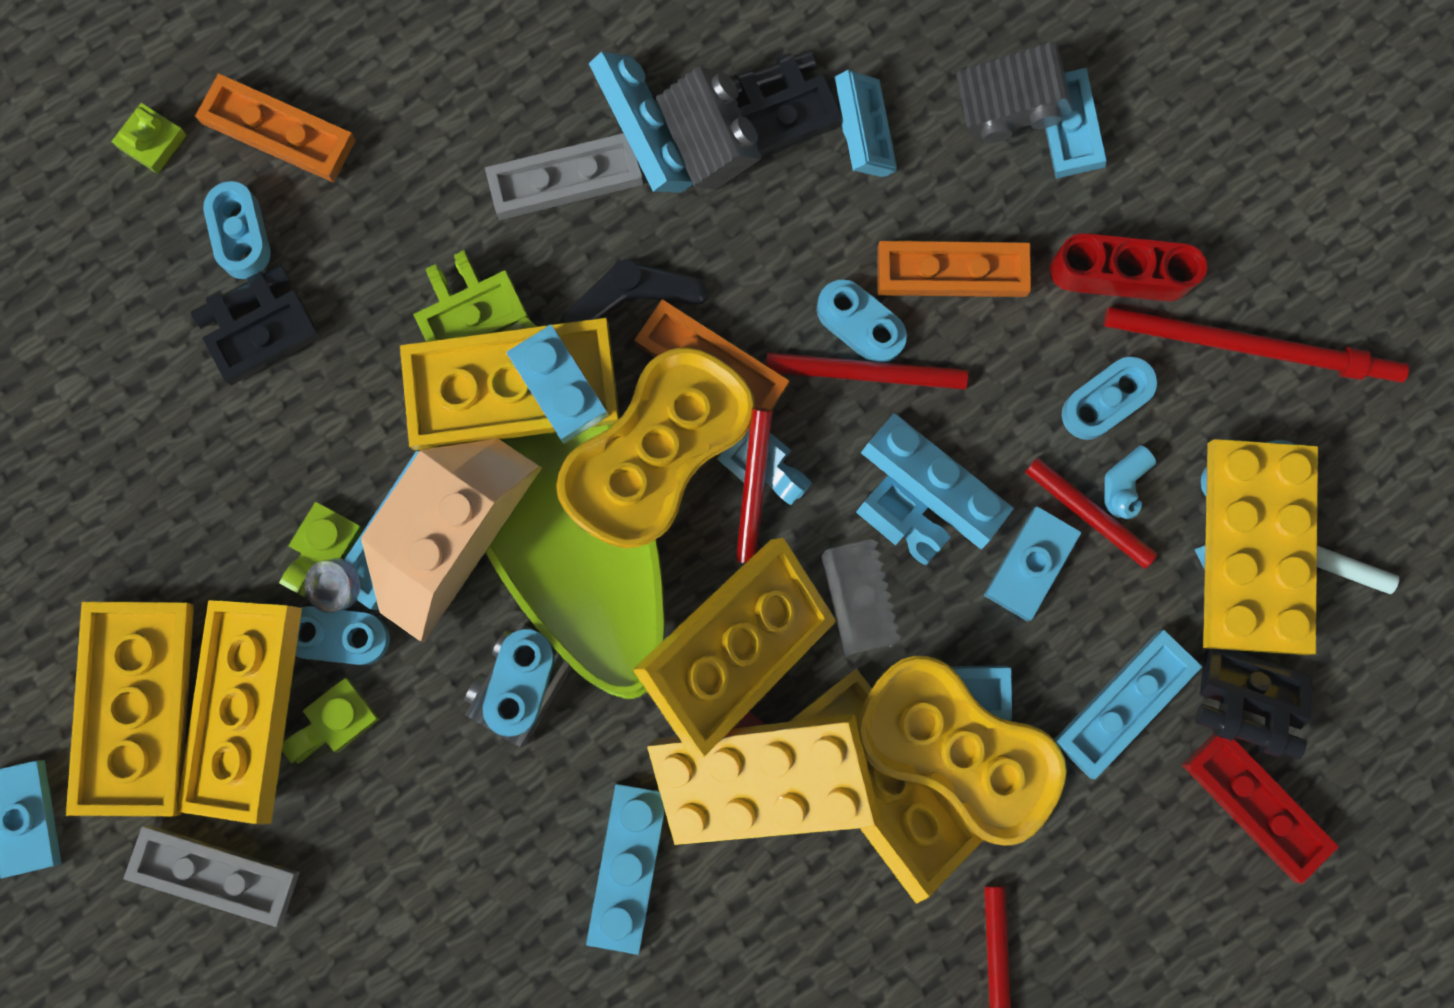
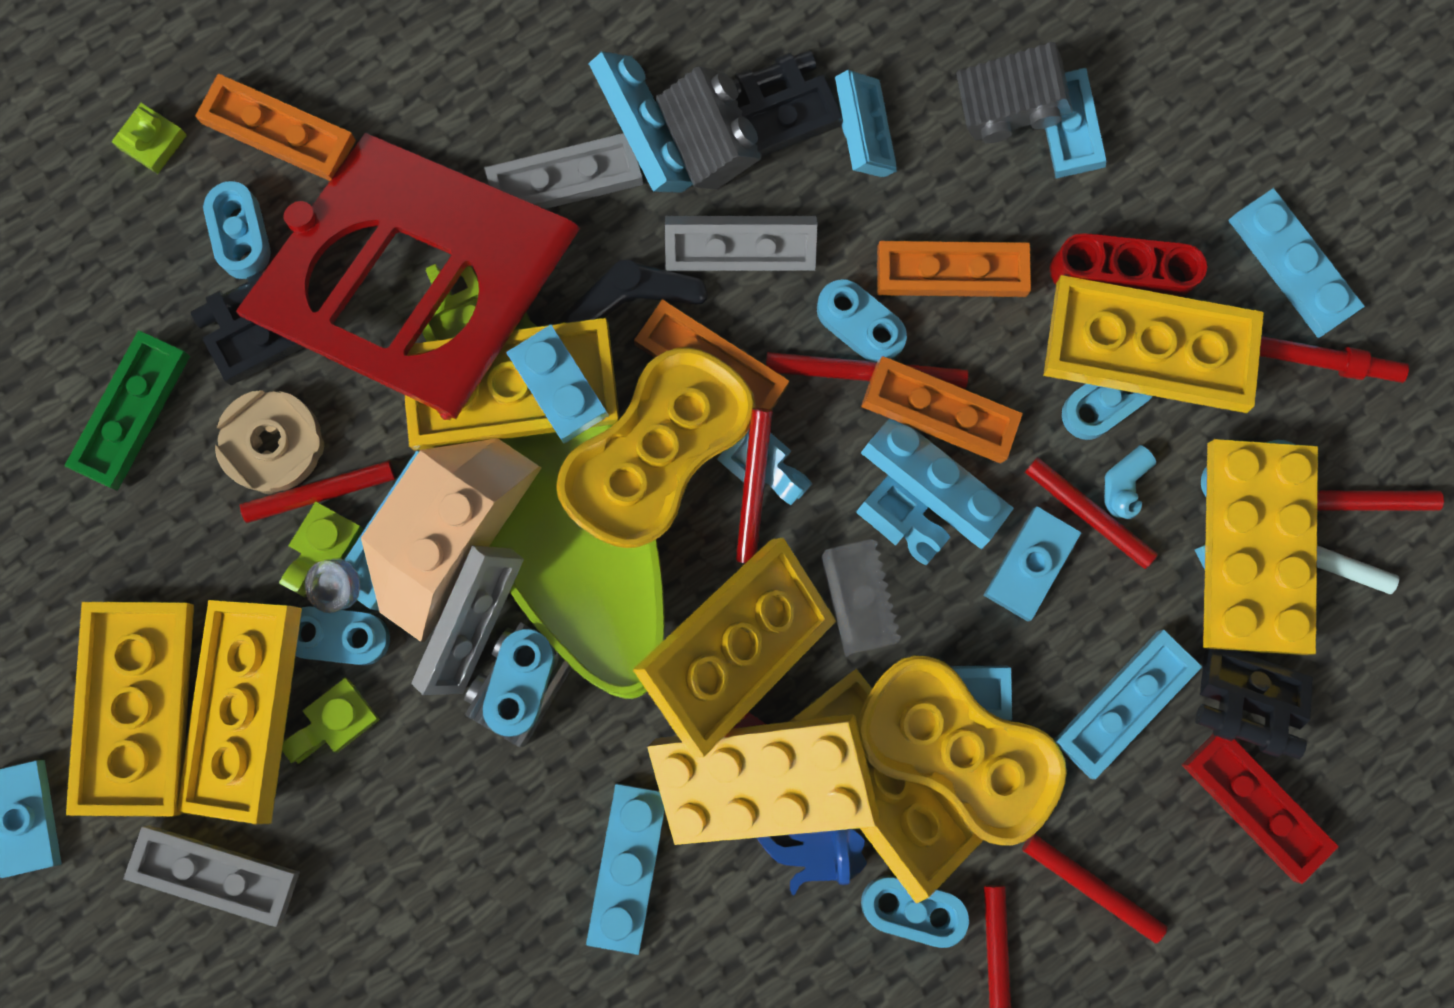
(127, 410): none -> green plate
(239, 439): none -> tan plate
(317, 491): none -> red bar
(467, 620): none -> light grey plate
(481, 227): none -> red door
(740, 243): none -> light grey plate
(823, 855): none -> blue piece
(913, 919): none -> medium azure plate
(941, 410): none -> orange plate
(1095, 888): none -> red bar
(1154, 344): none -> yellow plate
(1296, 263): none -> medium azure plate
(1379, 500): none -> red bar

